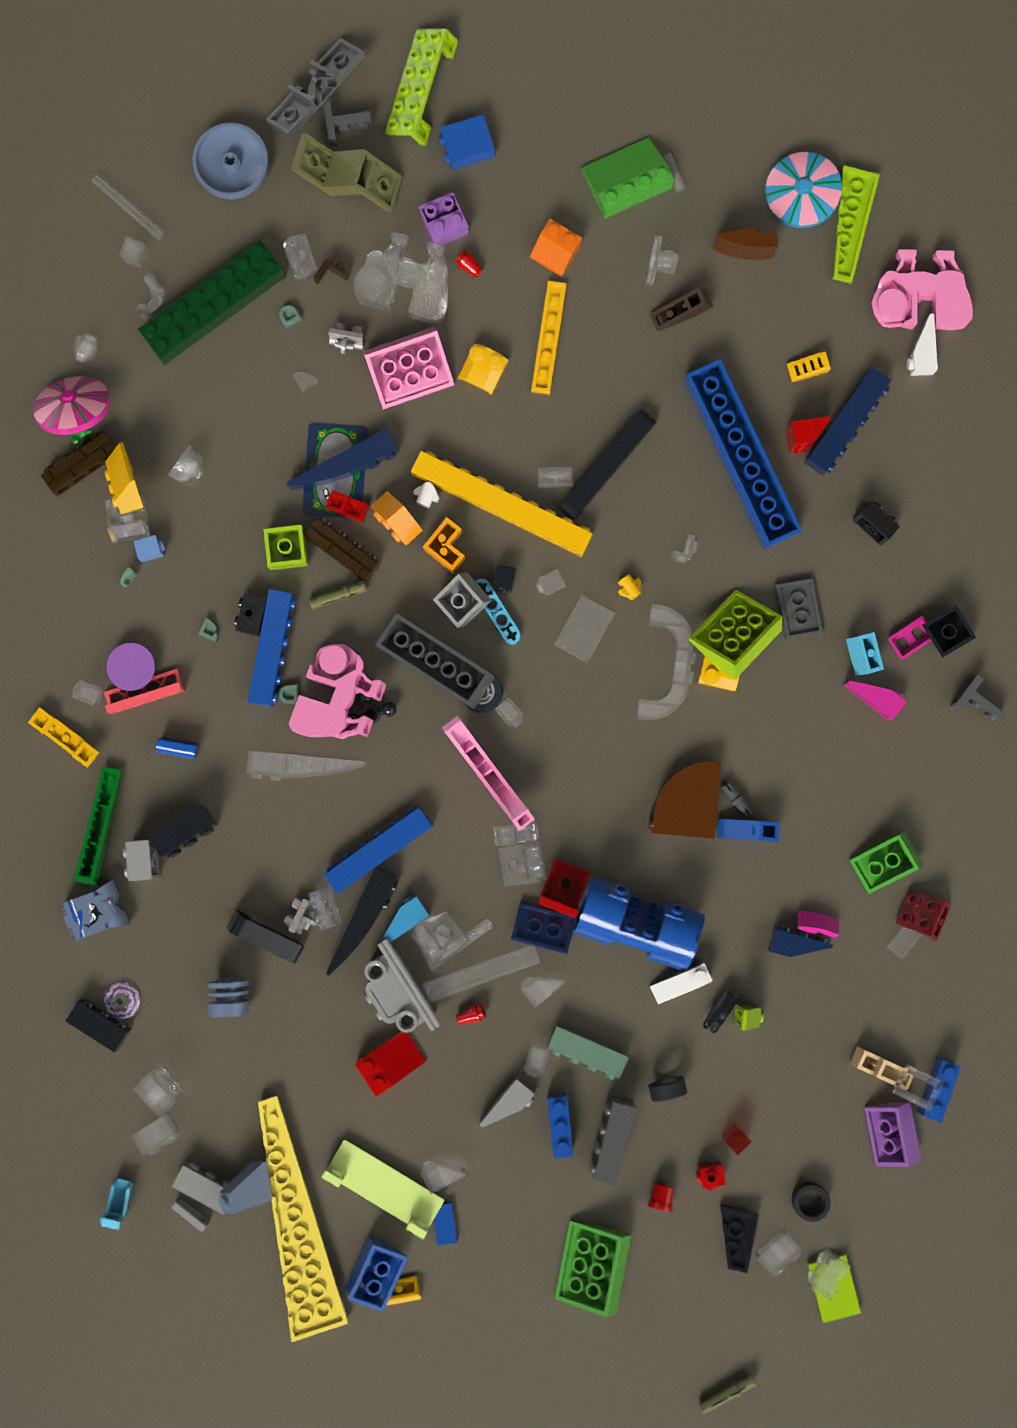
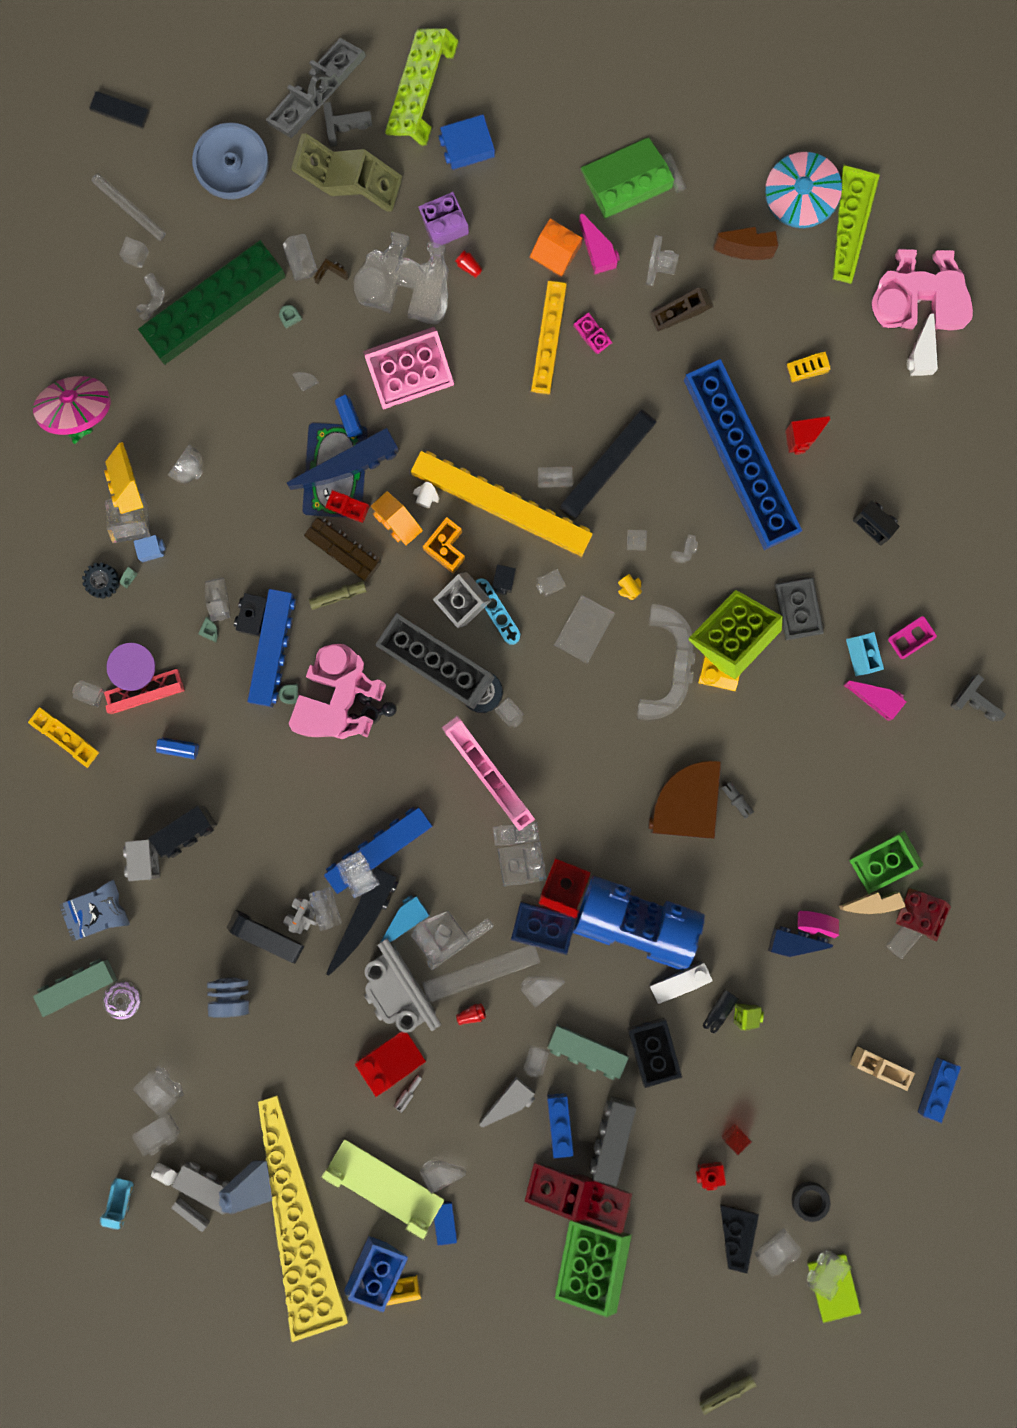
(74, 988): none -> sand green brick
(79, 464): dark brown brick -> none
(85, 347): clear head -> none
(94, 578): none -> black wheel
(98, 1025): black brick -> none
(99, 827): green slope -> none
(119, 109): none -> black tile
(164, 1174): none -> white piece
(217, 599): none -> clear slope
(285, 547): lime brick -> none
(295, 766): clear slope -> none
(346, 339): light grey hips -> none
(348, 416): none -> blue brick
(357, 874): none -> clear brick
(407, 1095): none -> light grey axle
(483, 367): yellow slope -> none
(578, 1197): none -> dark red bracket
(592, 333): none -> dark pink slope
(599, 248): none -> dark pink slope
(636, 540): none -> clear tile
(654, 1052): none -> black brick
(661, 1197): red piece -> none
(667, 1089): black tyre -> none
(748, 830): blue slope -> none
(846, 423): dark blue brick -> none
(873, 903): none -> tan slope
(893, 1134): medium lavender slope -> none
(928, 1105): clear tile -> none
(949, 631): black slope -> none

